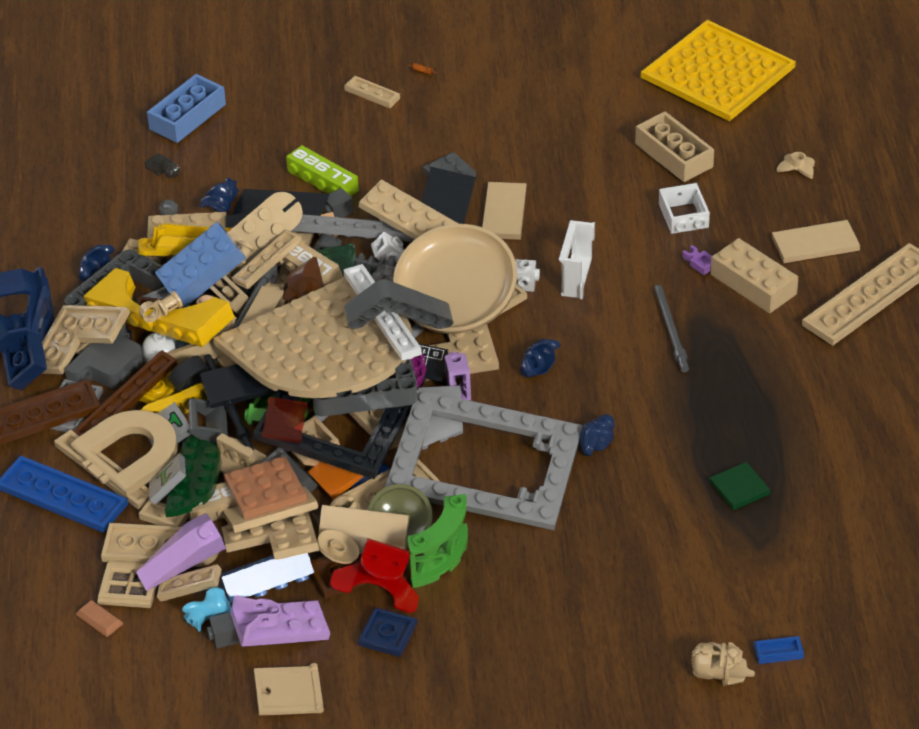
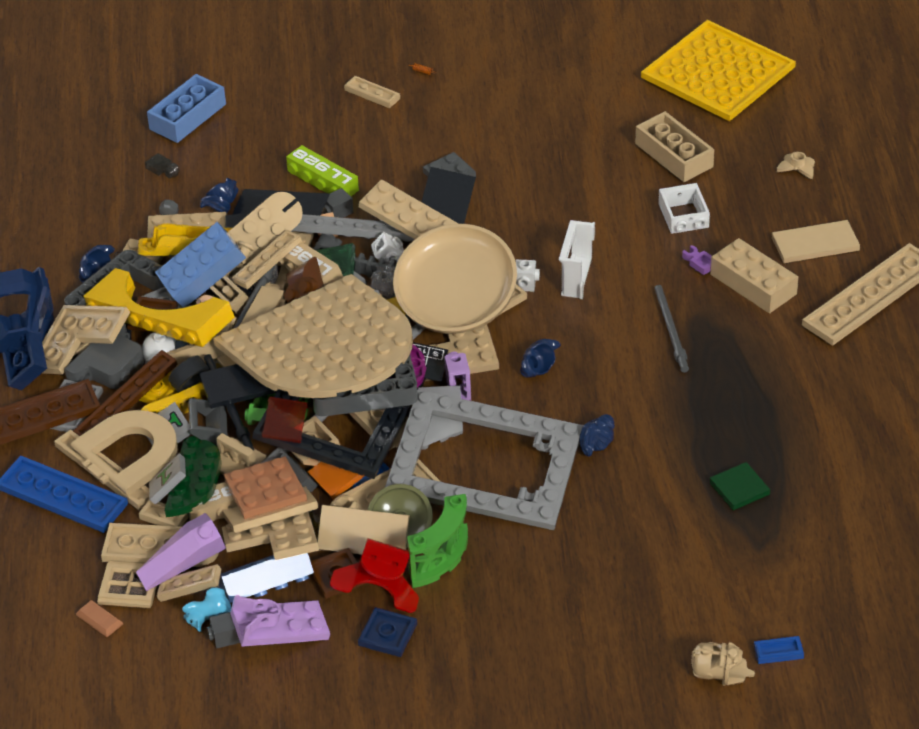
(160, 307): tan connector -> none
(292, 690): tan container -> none
(338, 546): tan dish -> none
(388, 321): white plate -> none
(398, 299): dark grey beam -> none
(505, 209): tan tile -> none

